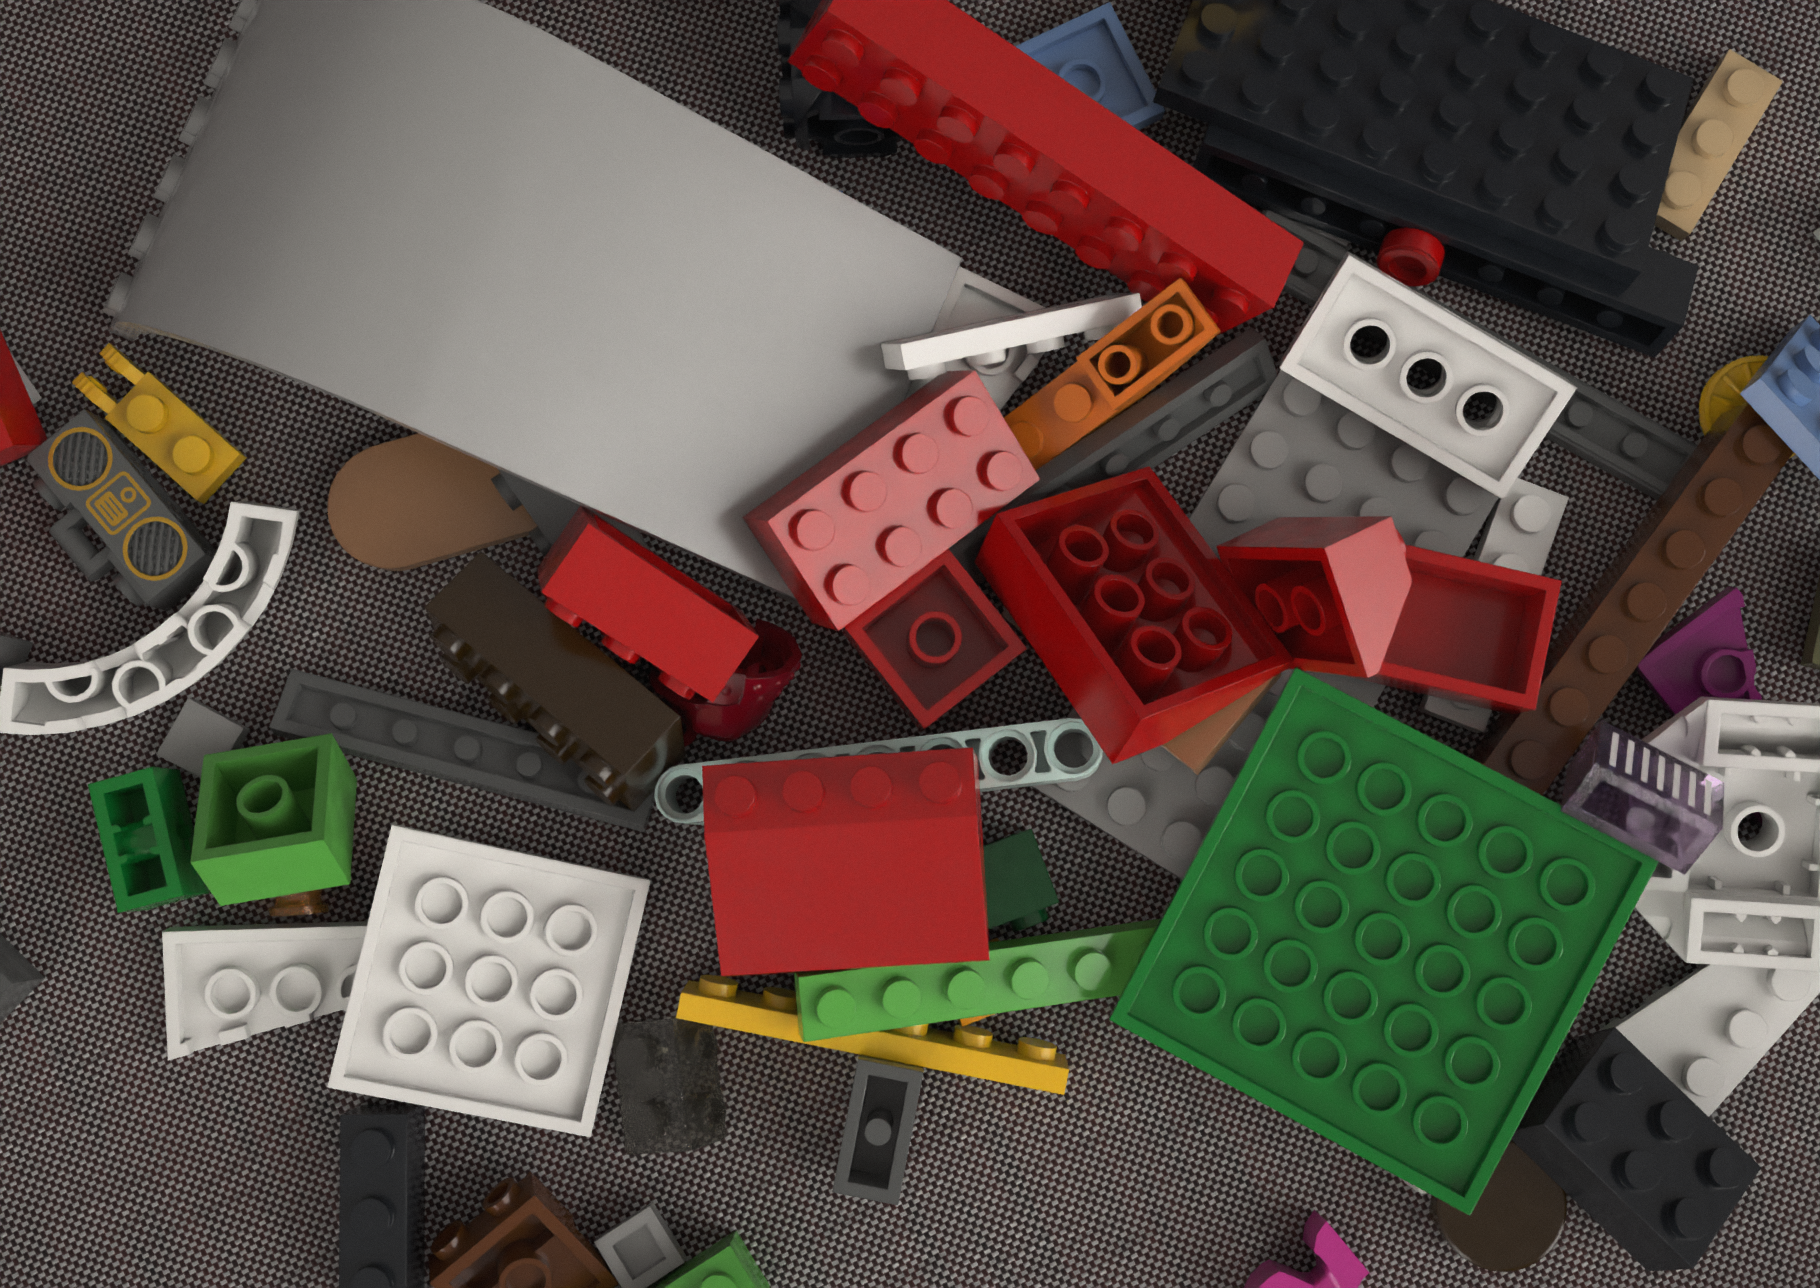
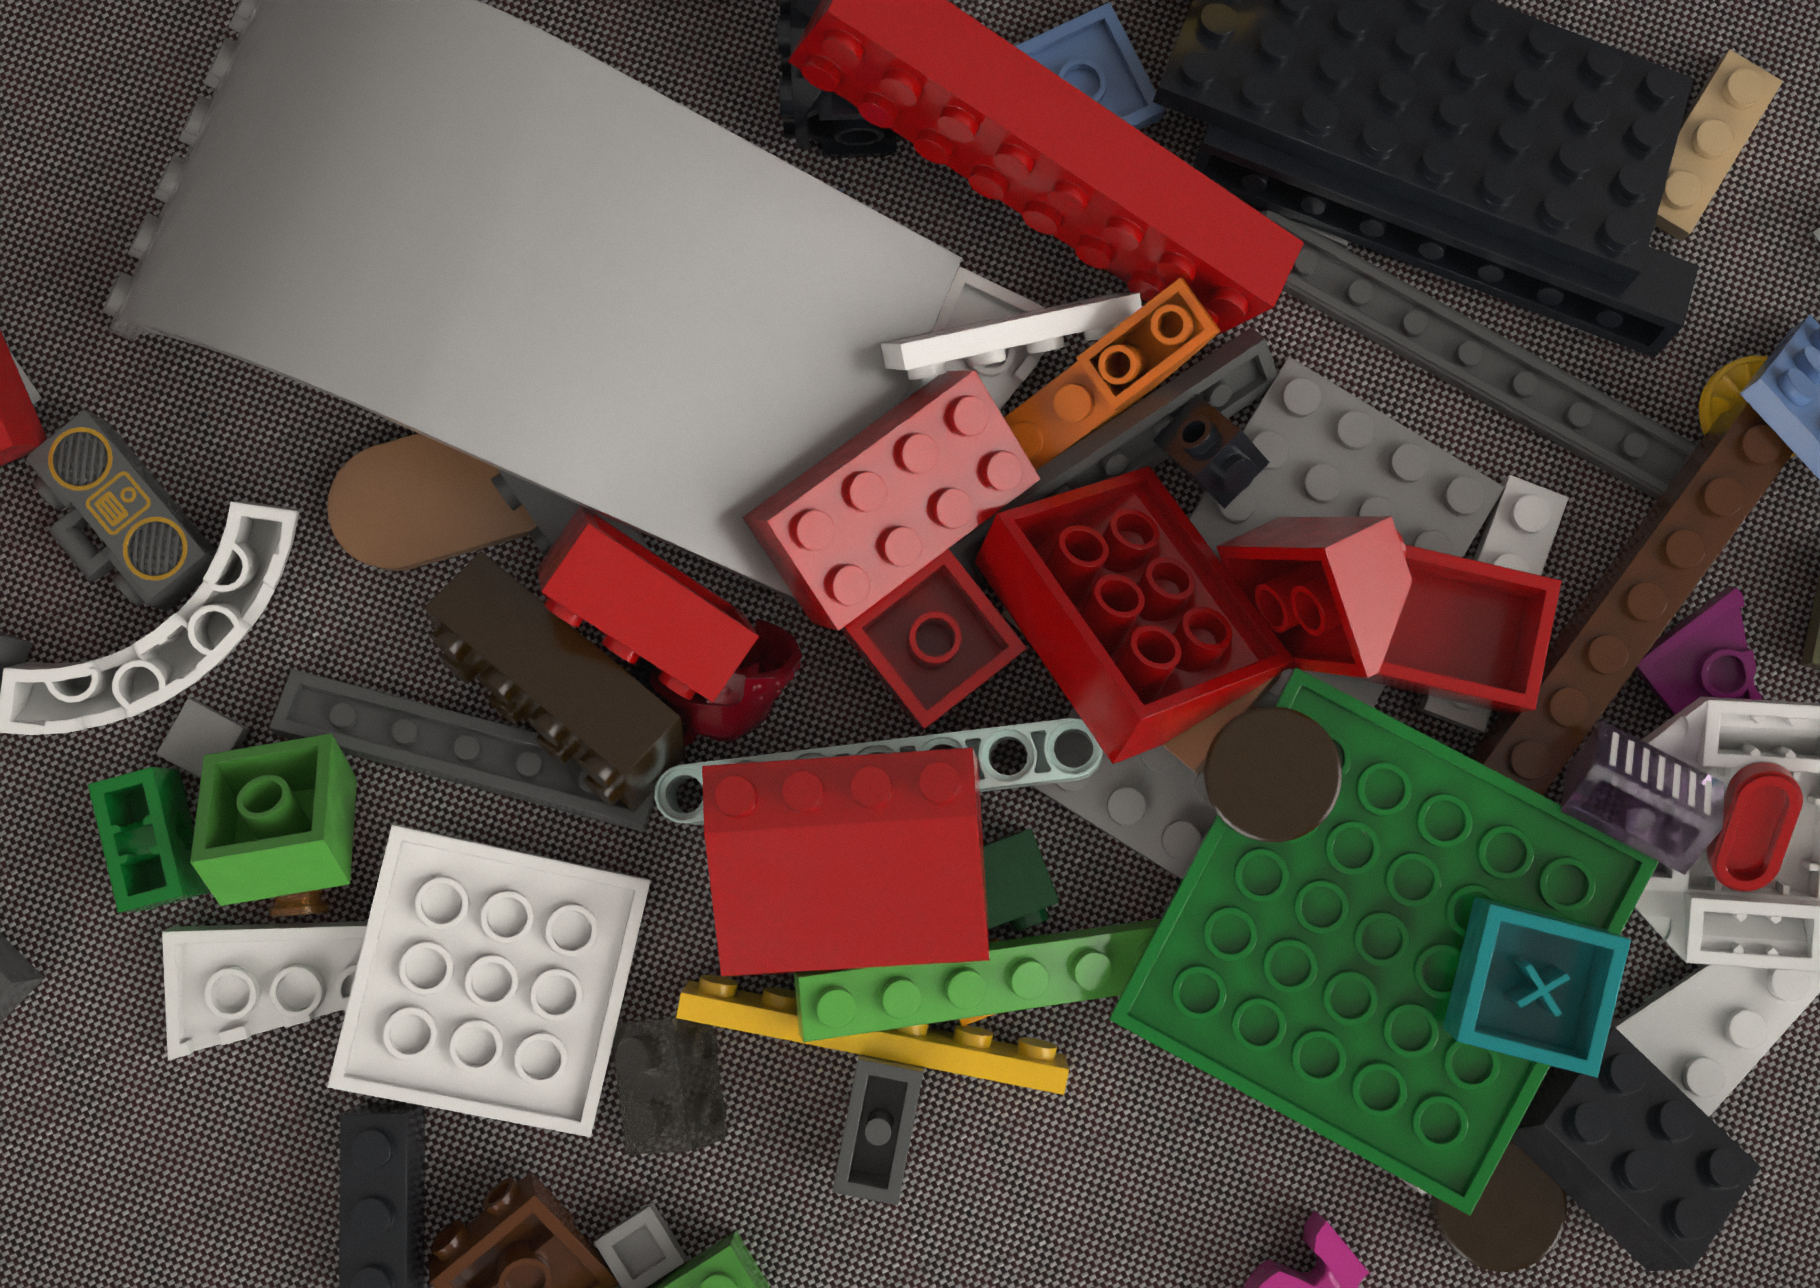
(164, 427): yellow hinge -> none
(1218, 462): none -> black brick
(1272, 774): none -> dark brown tile
(1411, 256): red tile -> none
(1430, 418): white brick -> none
(1536, 986): none -> teal brick
(1757, 826): none -> red tile

